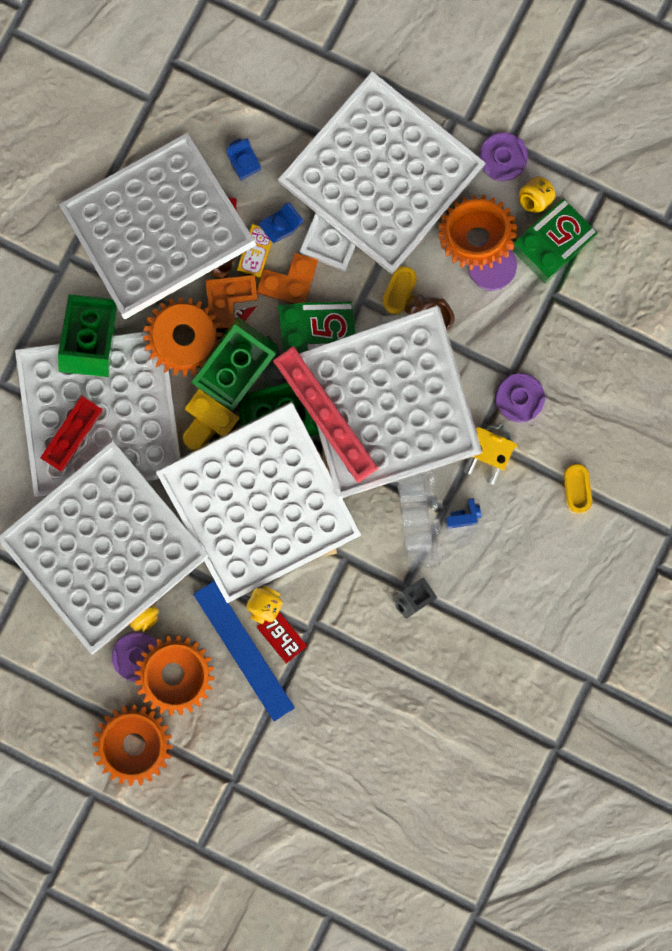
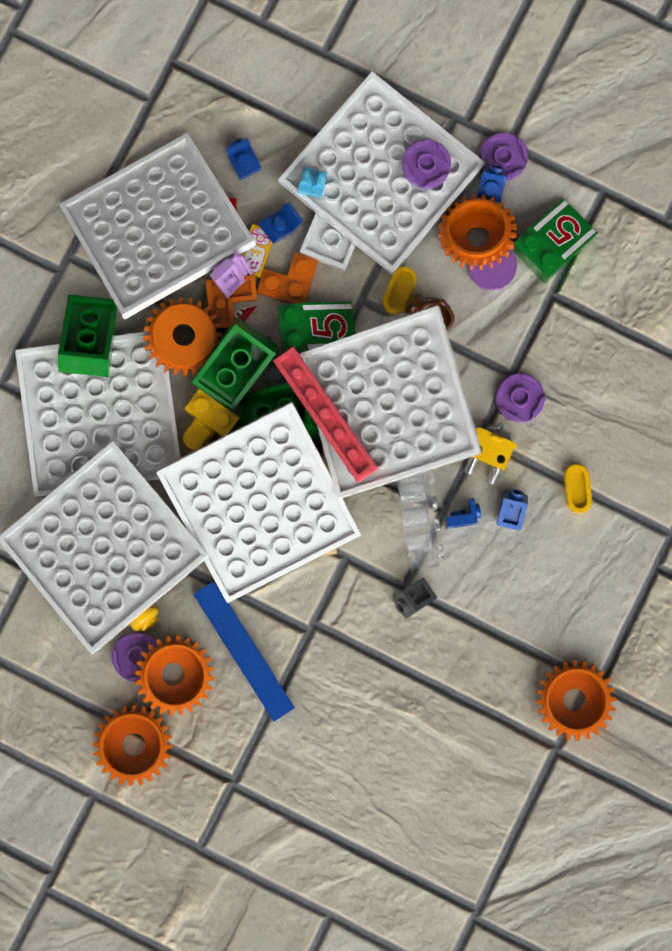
(71, 434): red plate -> none
(230, 273): none -> lavender plate
(264, 604): yellow head -> none
(282, 638): red sticker -> none
(312, 182): none -> medium azure tile
(426, 164): none -> medium lavender tile
(492, 182): none -> blue bracket
(512, 509): none -> bracket
(536, 194): yellow head -> none
(596, 700): none -> orange gear

